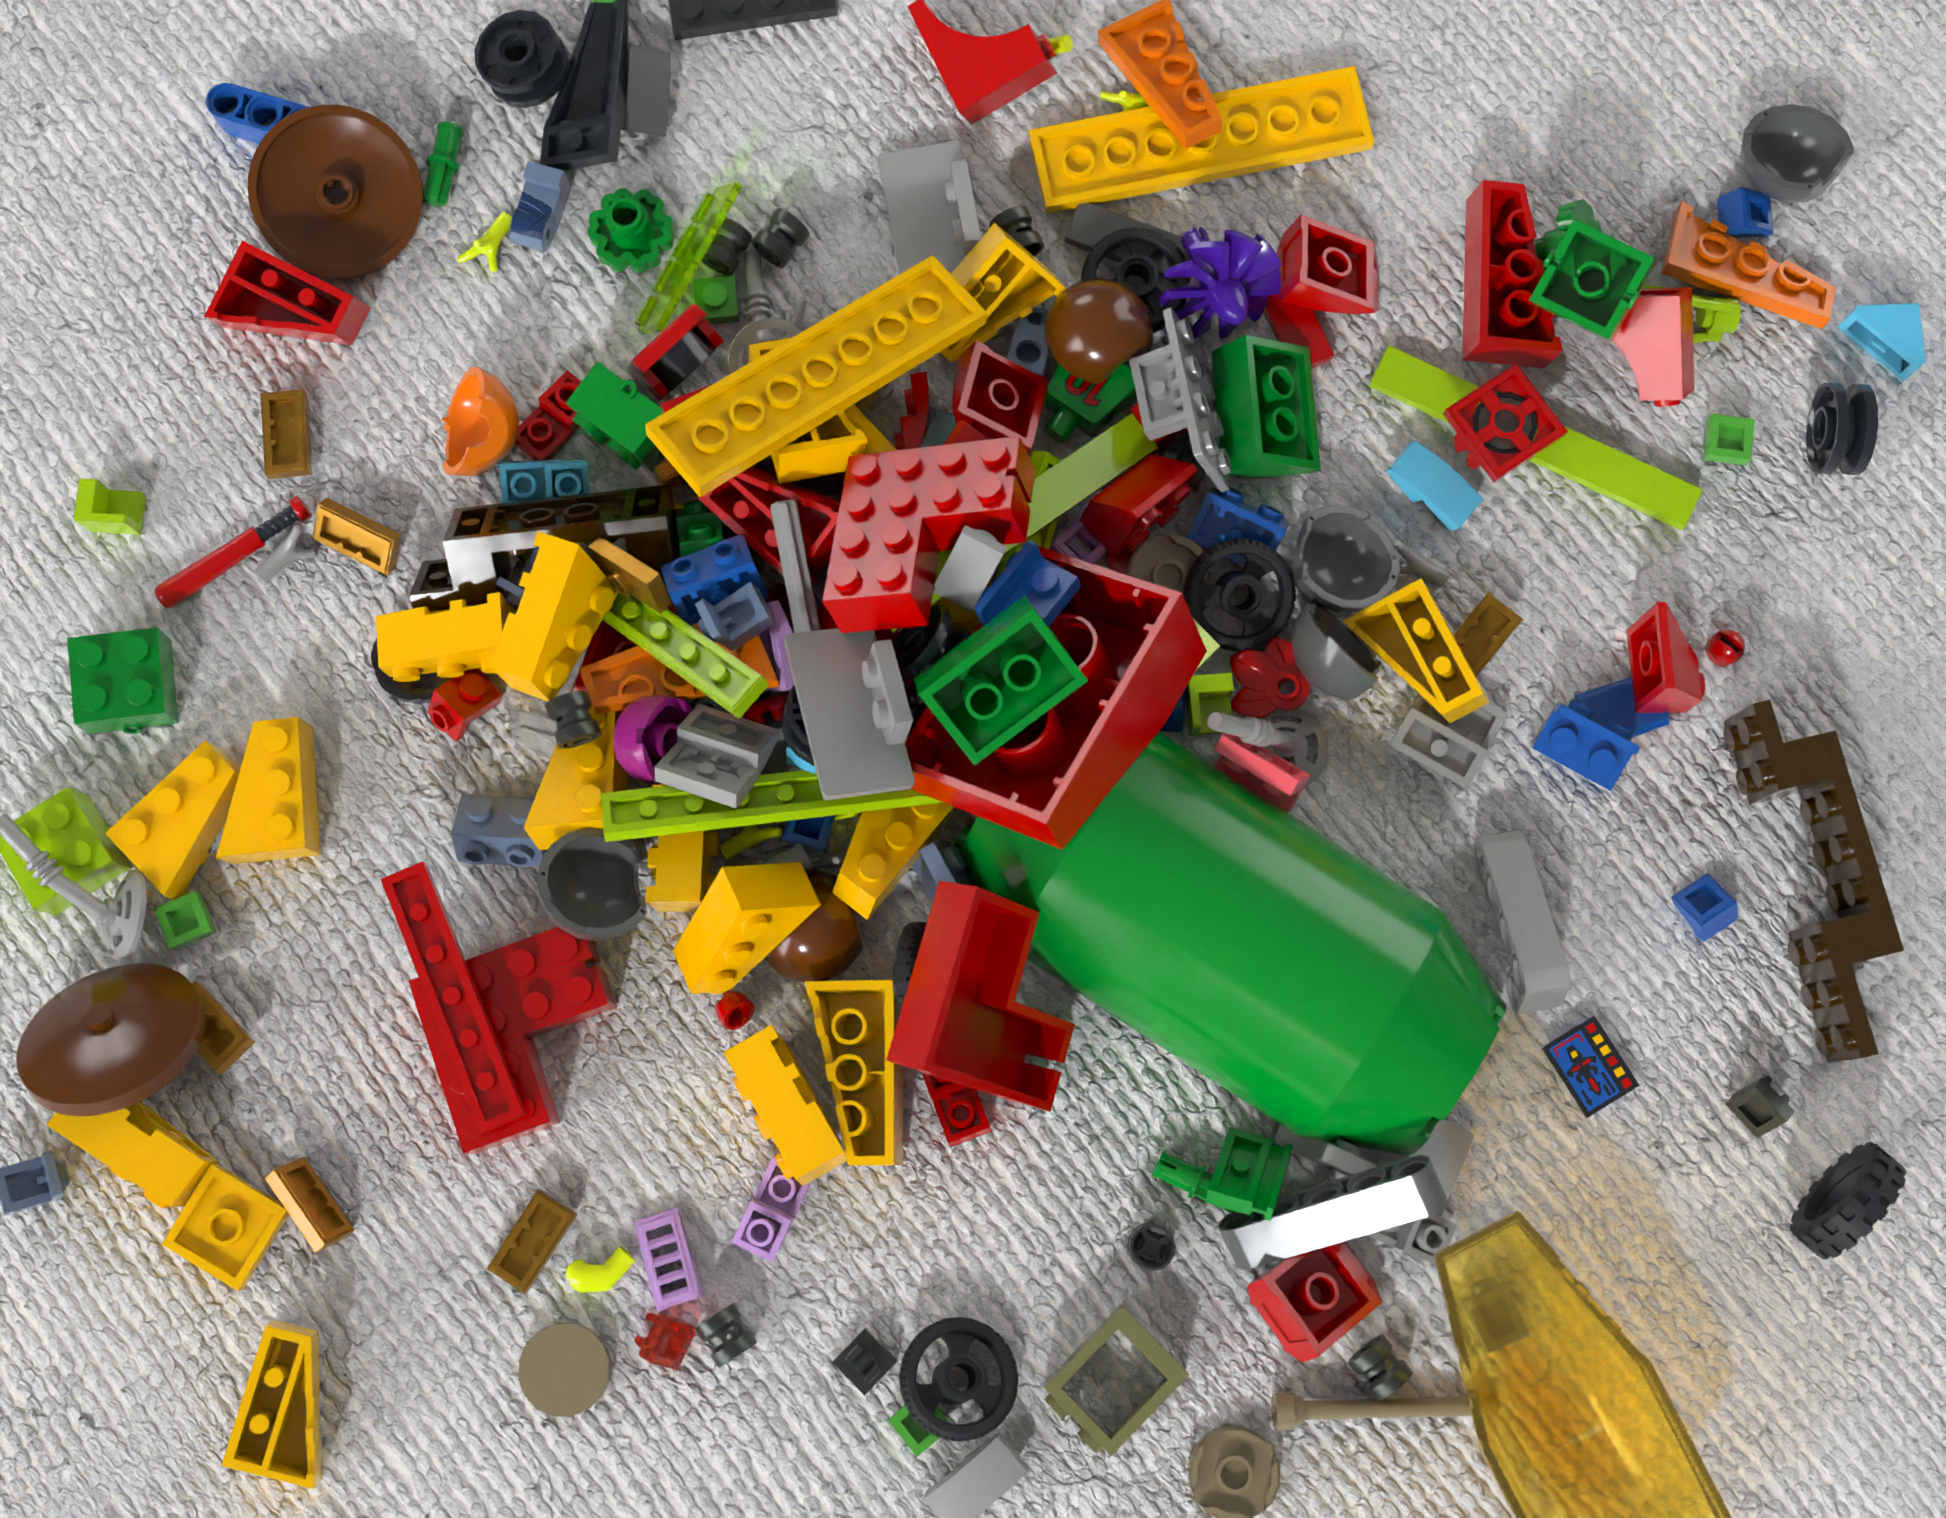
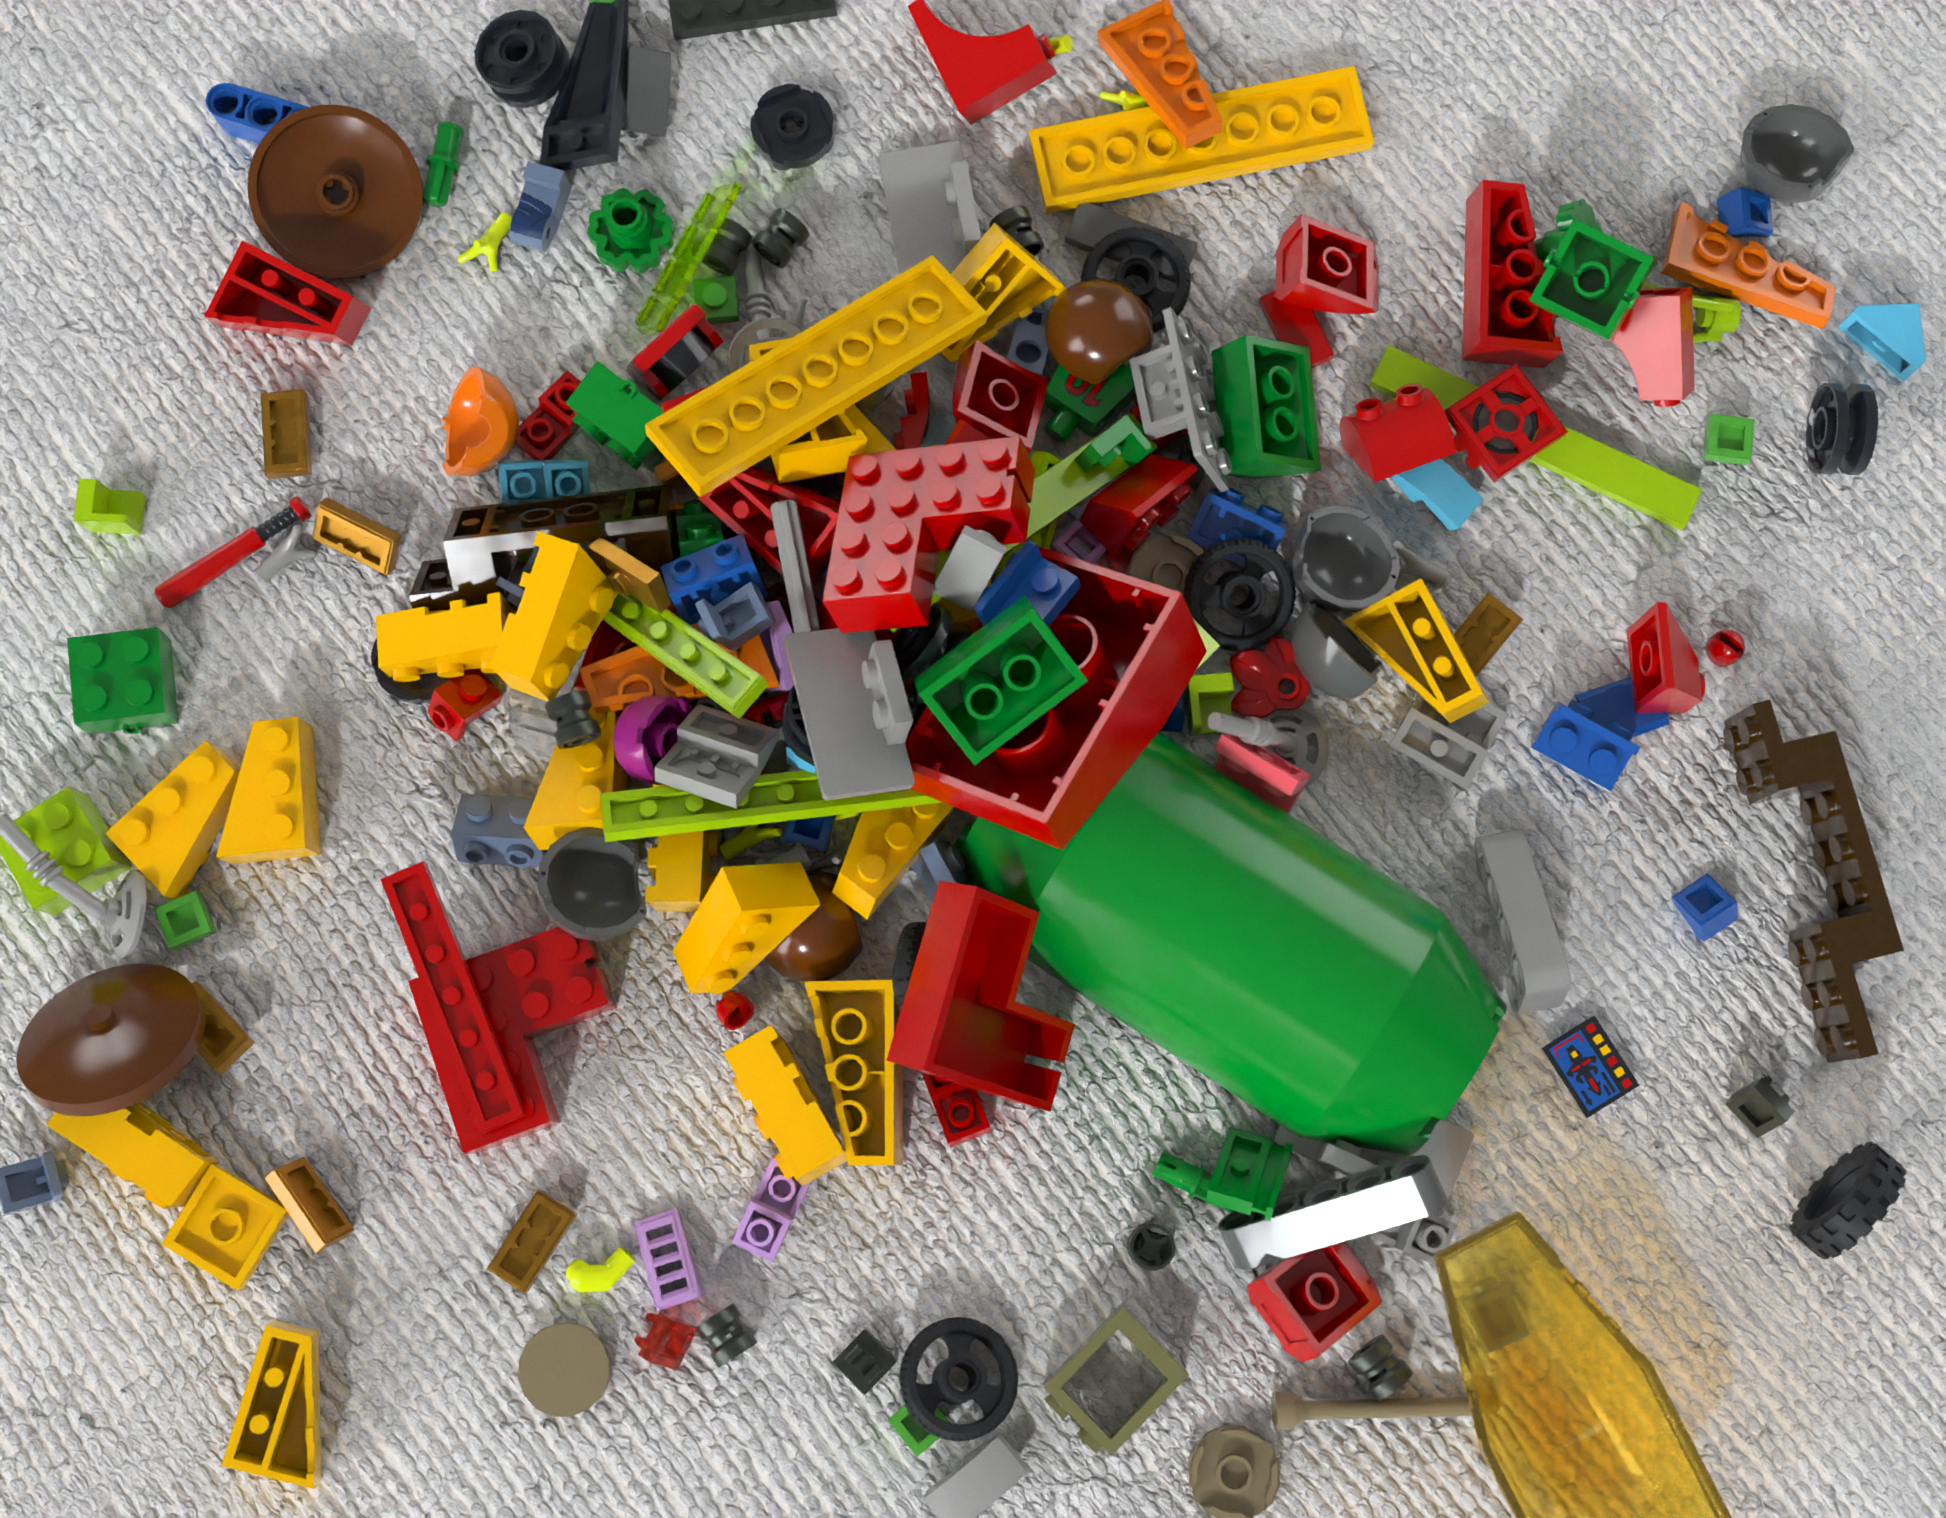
(787, 149): none -> black plate
(1120, 439): none -> green bracket
(1229, 279): dark purple piece -> none
(1397, 432): none -> red brick

